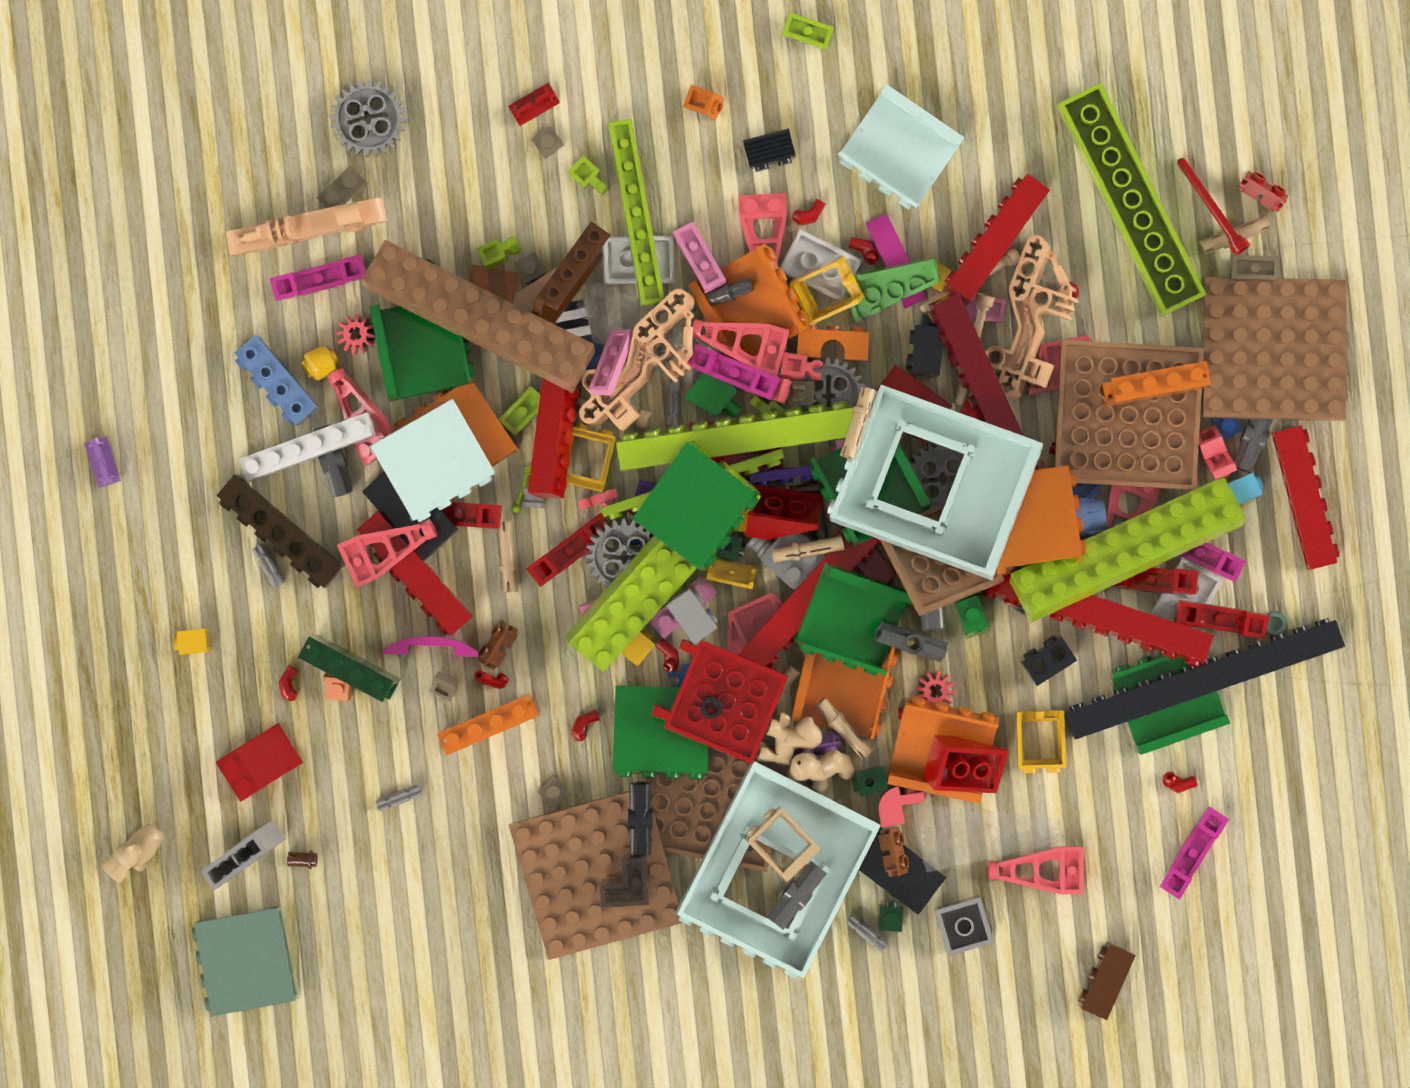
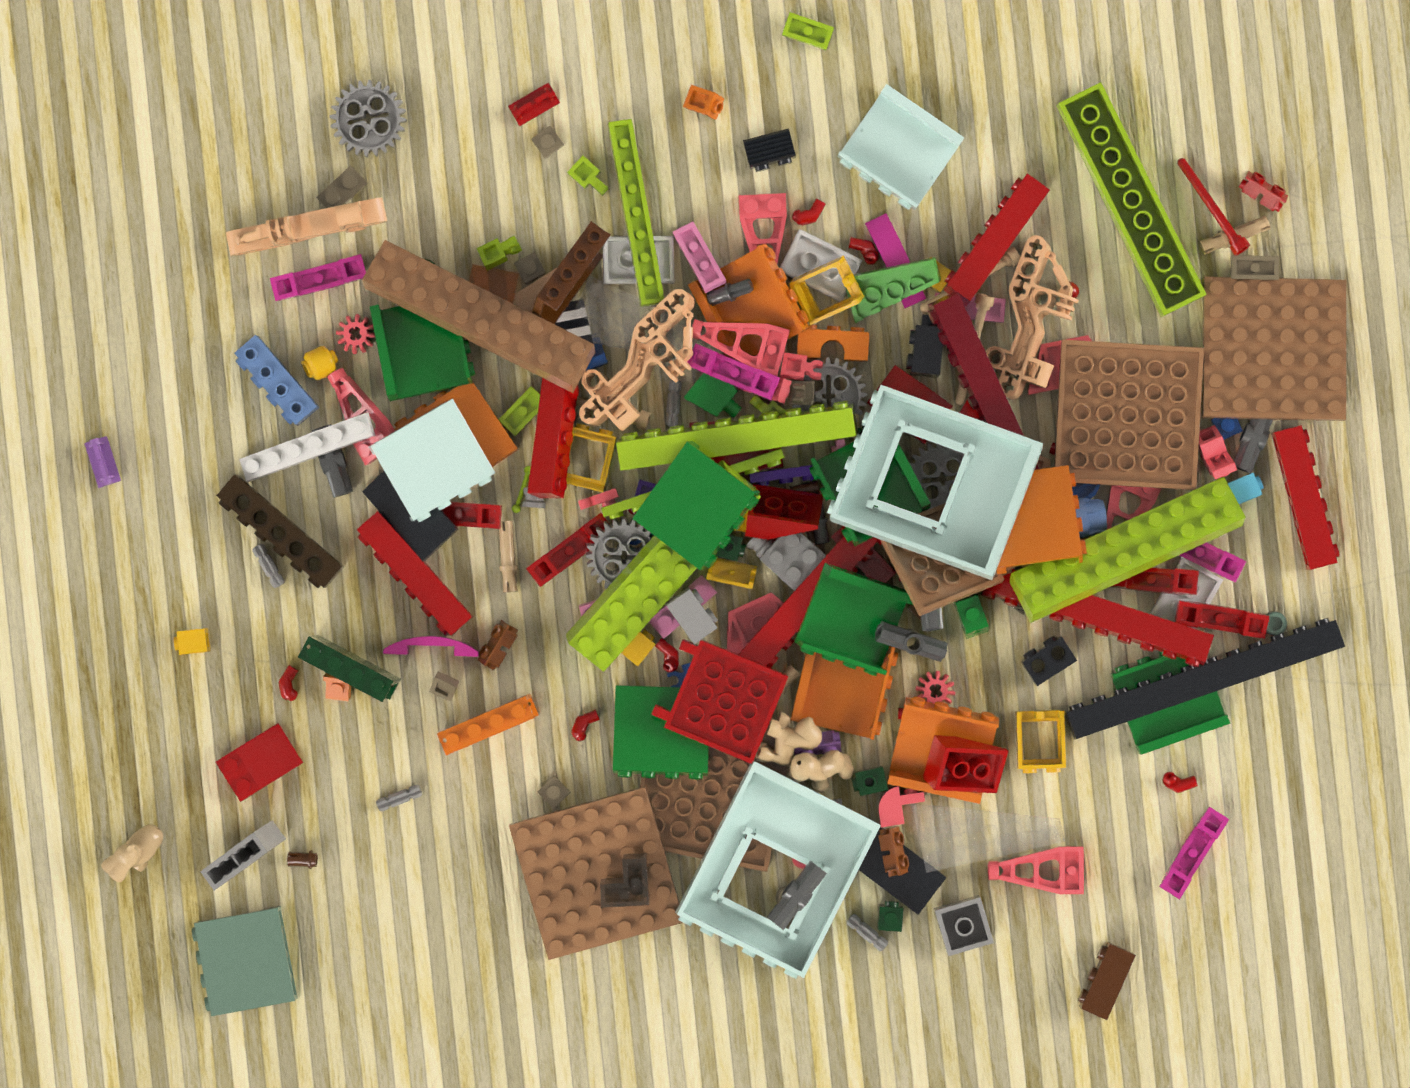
(359, 562): coral plate -> none
(491, 681): red arm -> none
(611, 362): bright pink plate -> none
(640, 818): black piece -> none
(718, 703): black bush -> none
(799, 860): tan window -> none
(807, 549): tan pin -> none
(836, 720): tan pin -> none
(859, 419): tan pin -> none
(1156, 383): orange panel -> none

